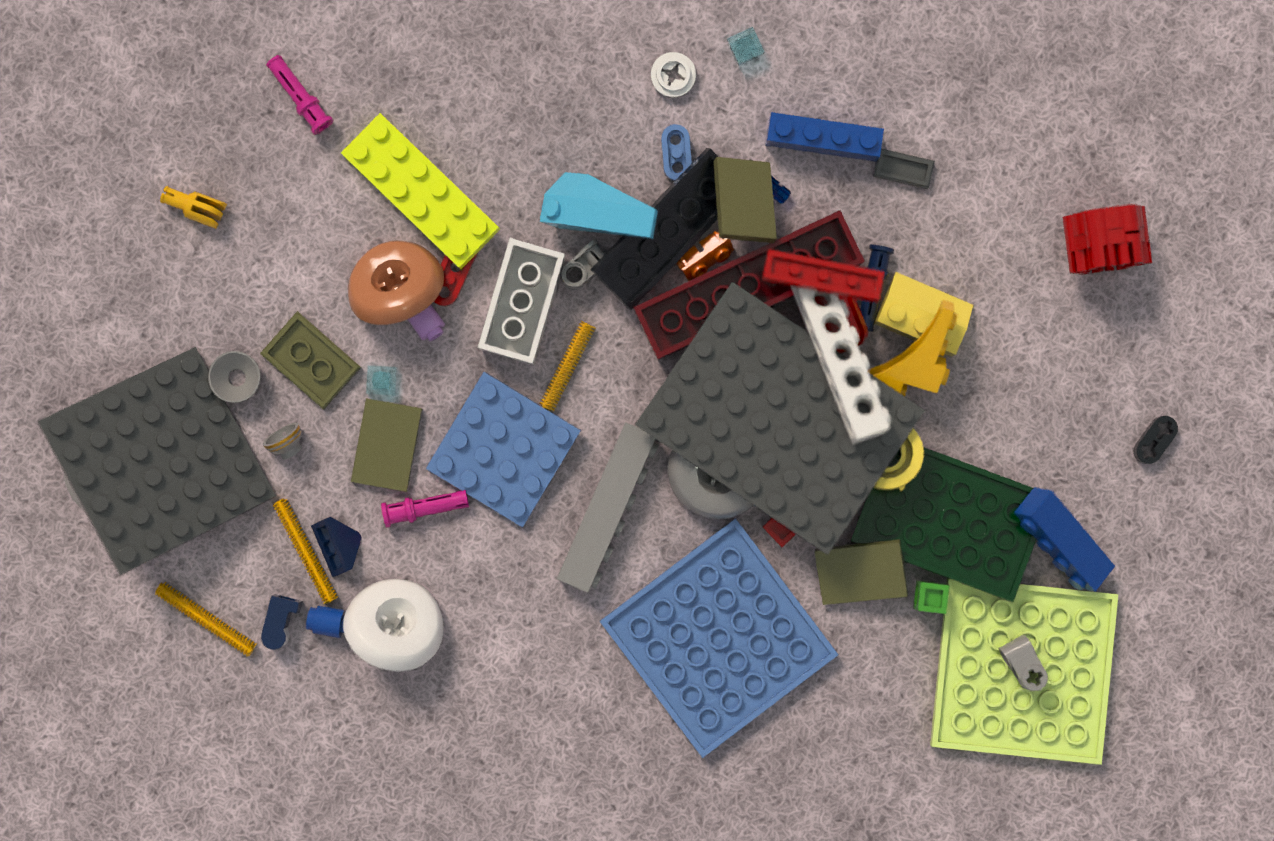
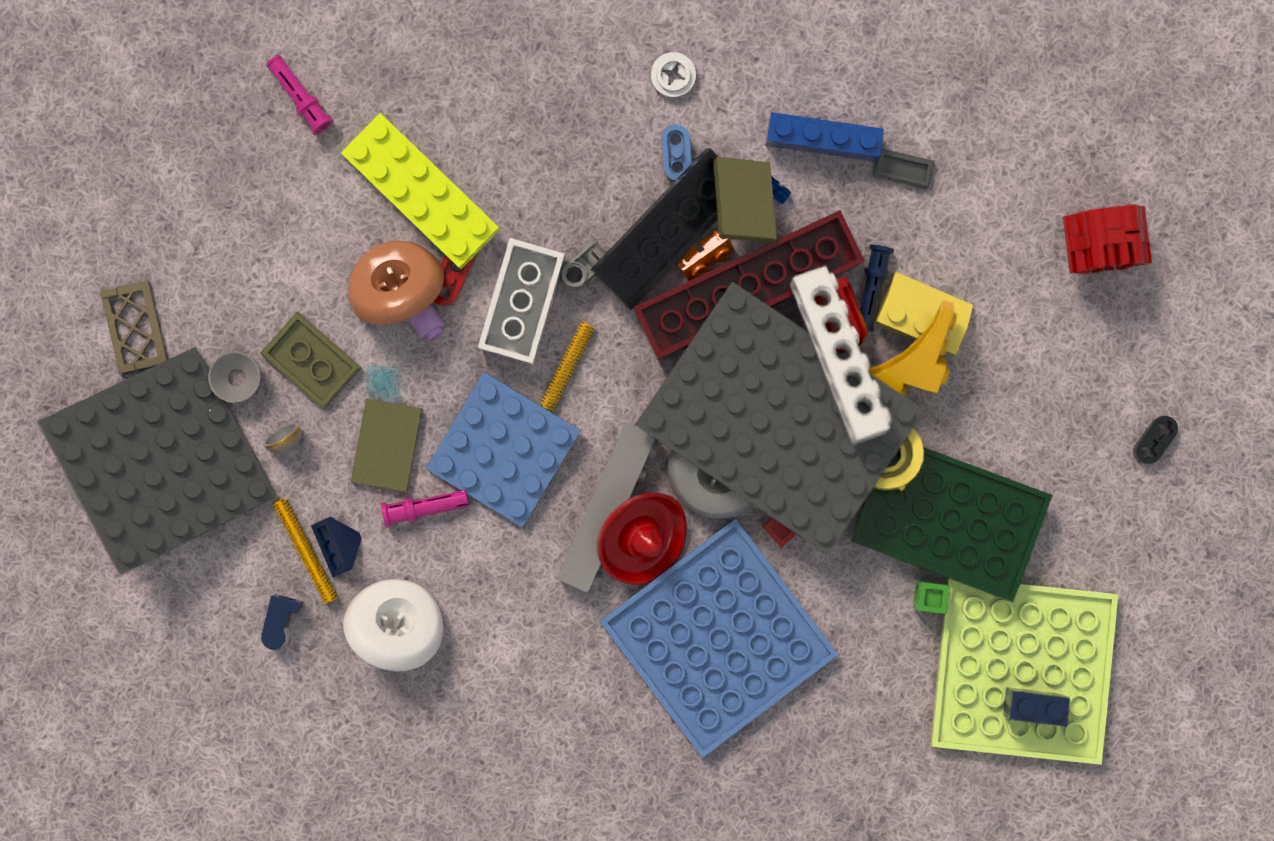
(155, 336): none -> dark tan window
(195, 206): yellow arm -> none
(205, 619): yellow axle -> none
(326, 621): blue brick -> none
(593, 206): medium azure wedge -> none
(642, 538): none -> red hat
(745, 46): clear light blue plate -> none
(823, 276): red plate -> none
(861, 572): olive tile -> none
(1021, 659): light grey piece -> none
(1036, 706): none -> dark blue brick
(1064, 539): blue brick -> none

